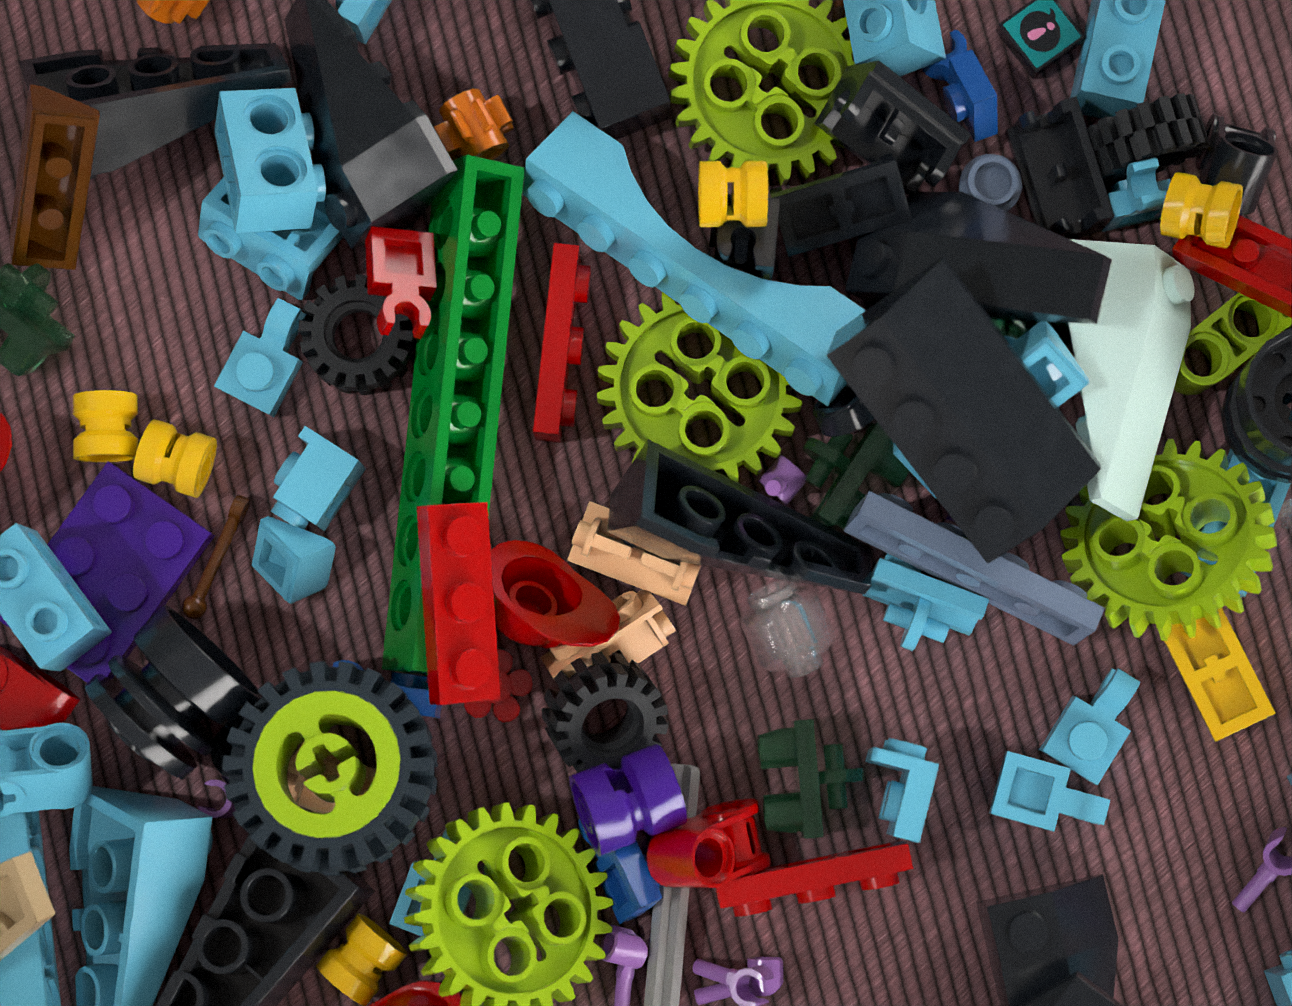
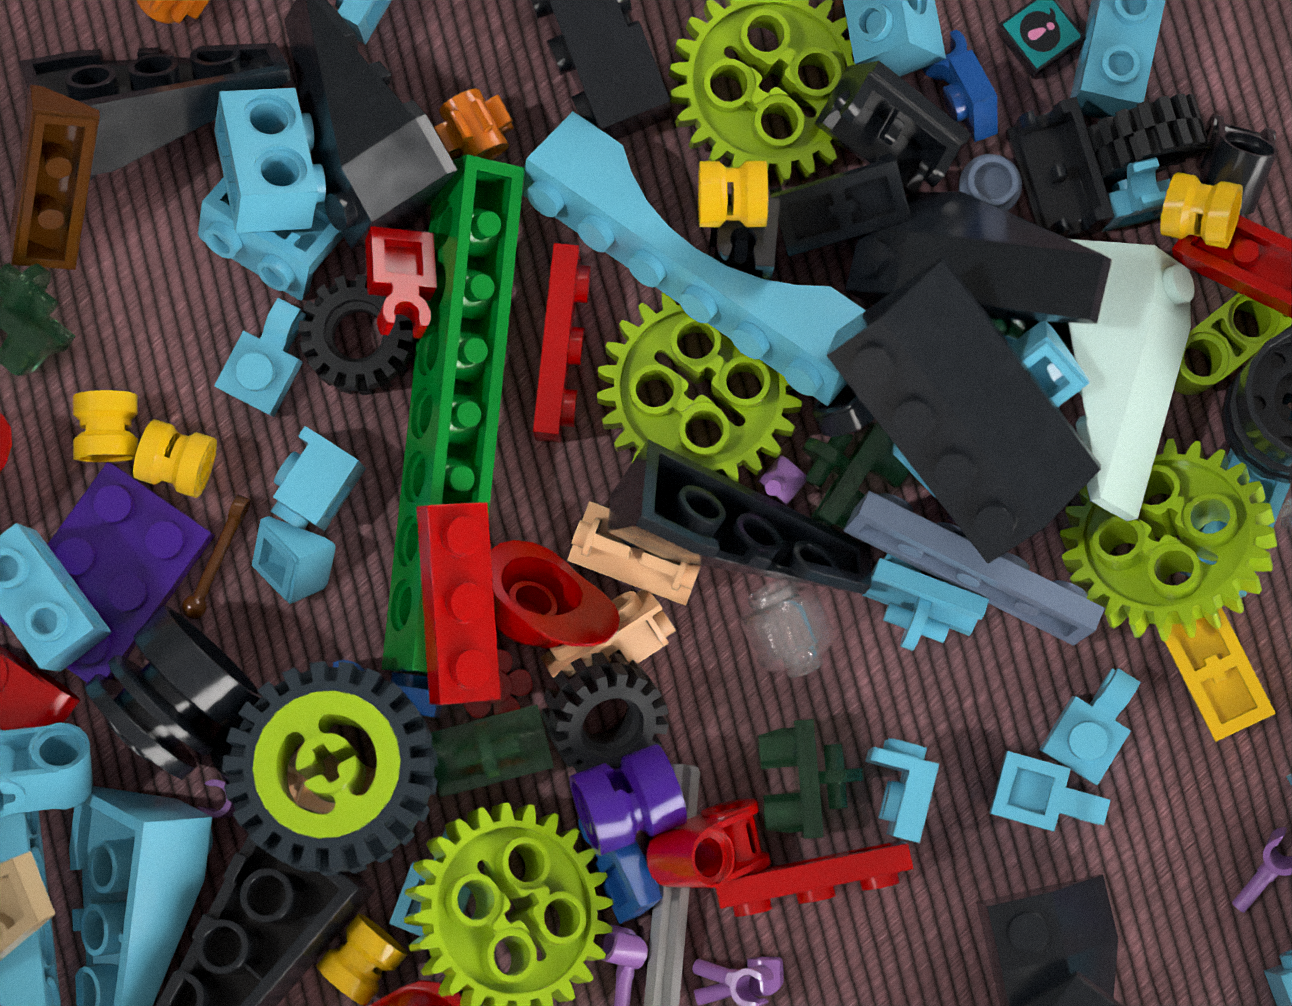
(491, 750): none -> clear green hips

